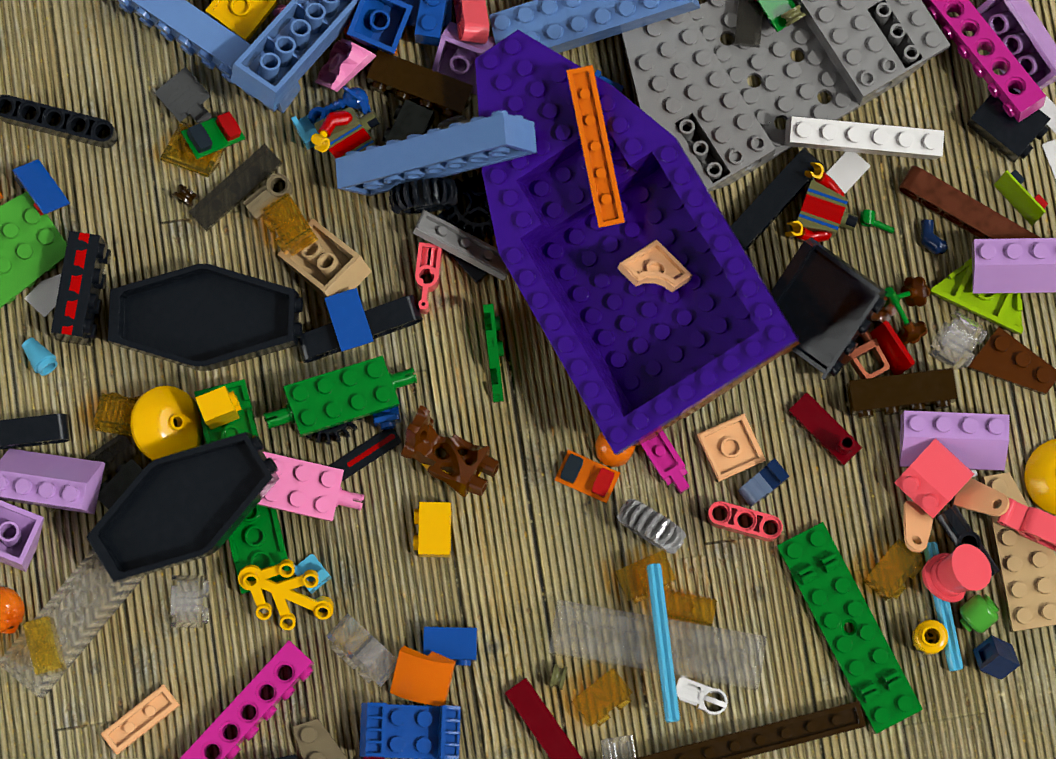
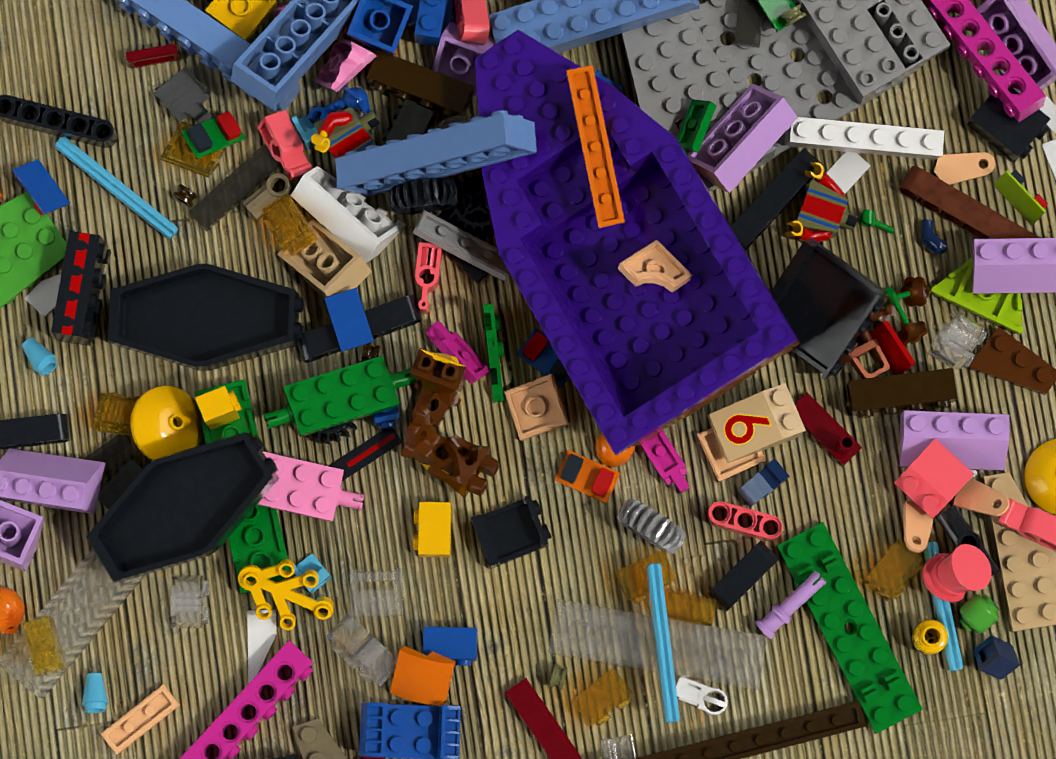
(94, 694): none -> medium azure cone
(116, 187): none -> medium azure axle
(153, 56): none -> dark red tile
(260, 638): none -> white sticker
(284, 144): none -> coral piece
(346, 214): none -> white wedge
(371, 352): none -> dark brown bush
(377, 601): none -> clear plate
(438, 379): none -> reddish brown hips
(454, 345): none -> dark pink hinge
(511, 532): none -> black panel
(536, 407): none -> light nougat tile
(542, 356): none -> piece
(695, 124): none -> green plate
(742, 137): none -> lavender slope
(743, 576): none -> black beam
(757, 423): none -> tan slope
(782, 612): none -> lavender pin
(963, 167): none -> light nougat piece

